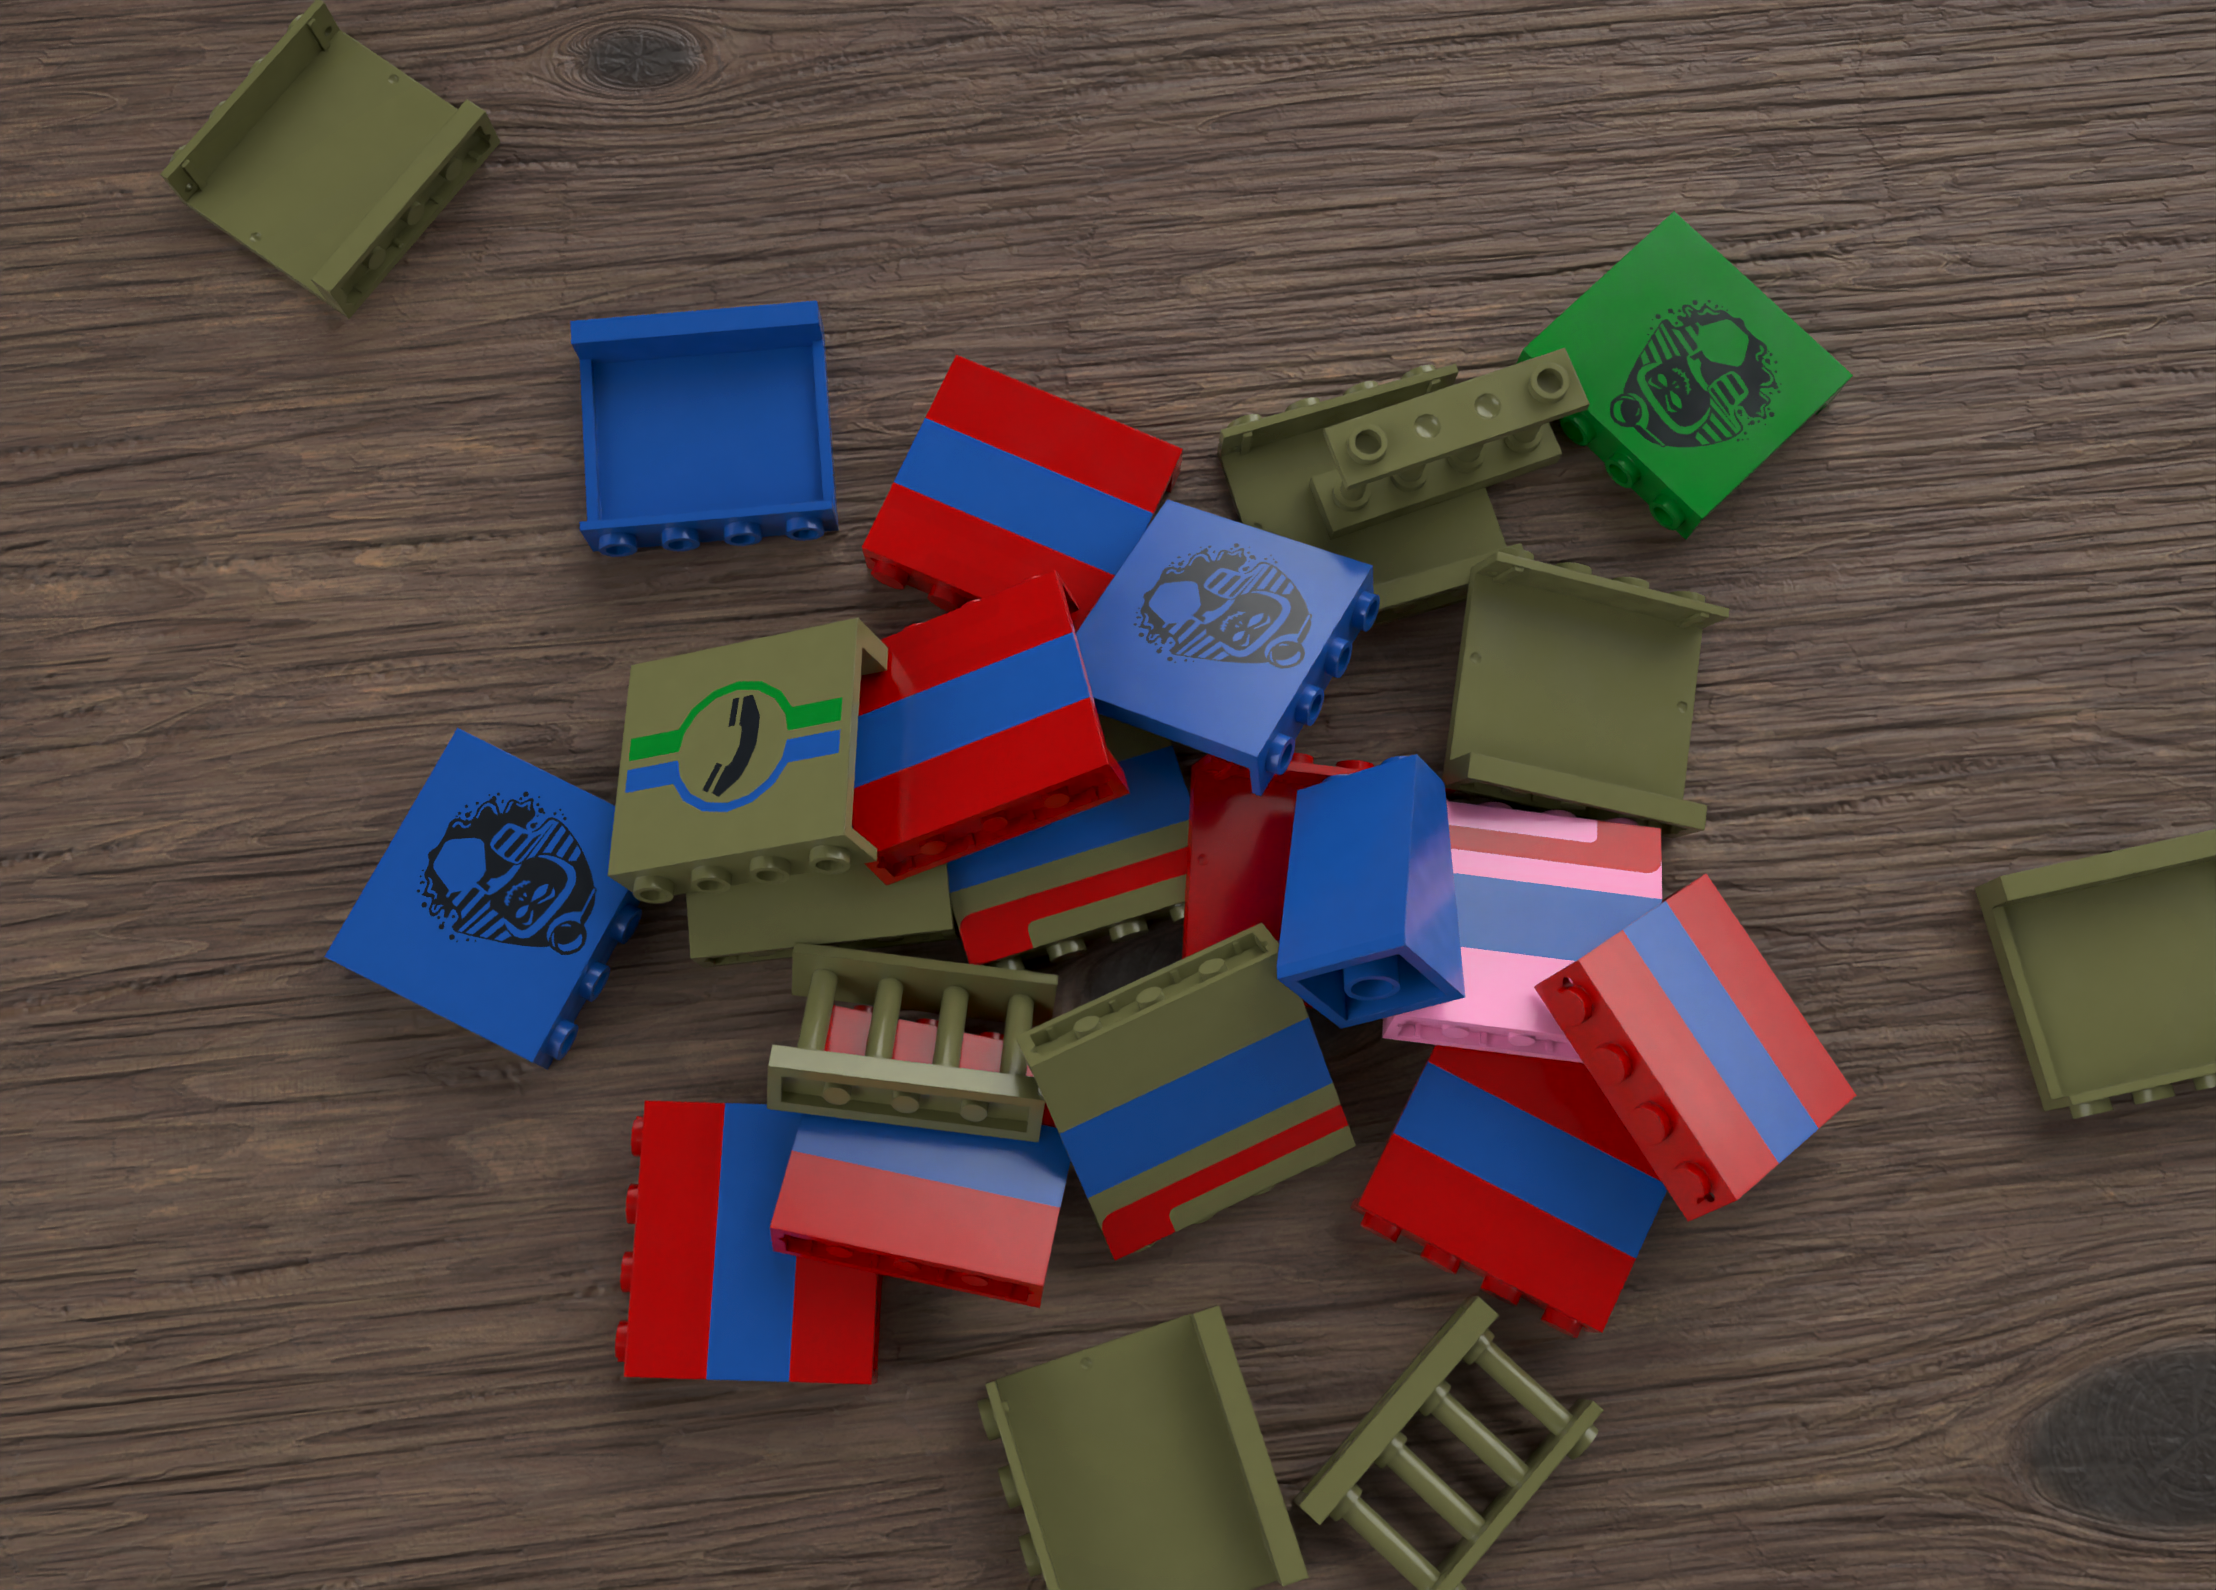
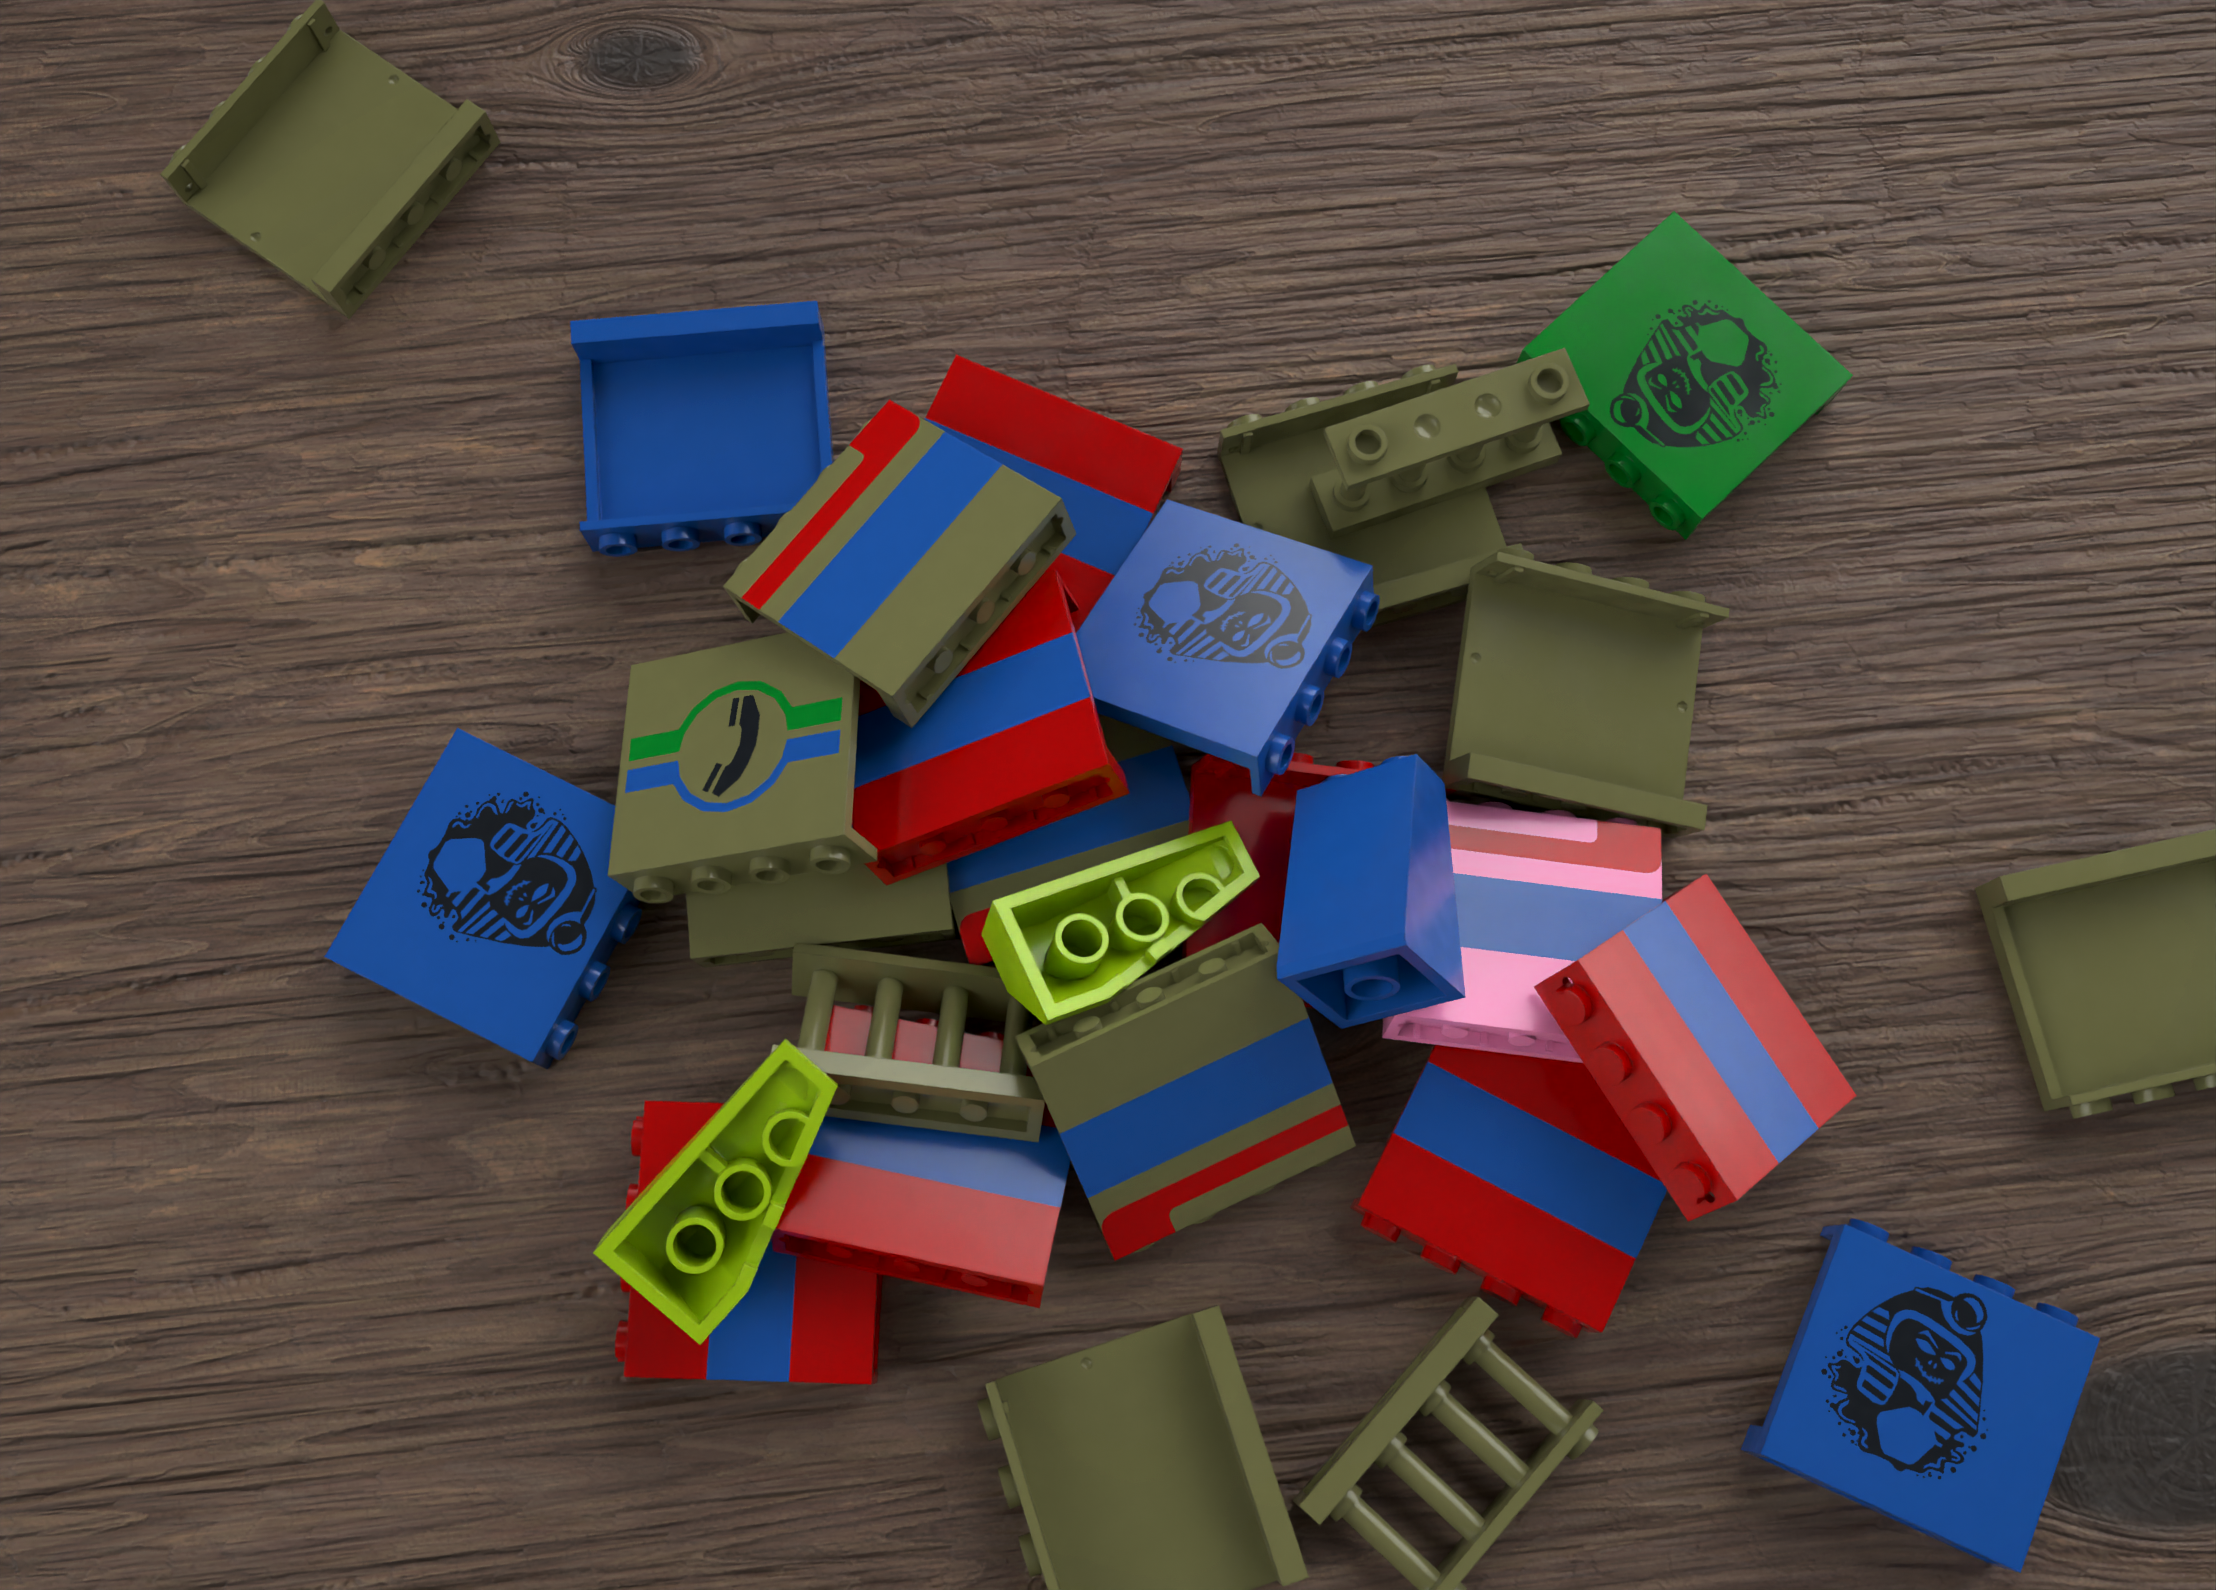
(714, 1207): none -> lime wedge
(904, 558): none -> olive panel
(1107, 925): none -> lime wedge
(1927, 1395): none -> blue panel

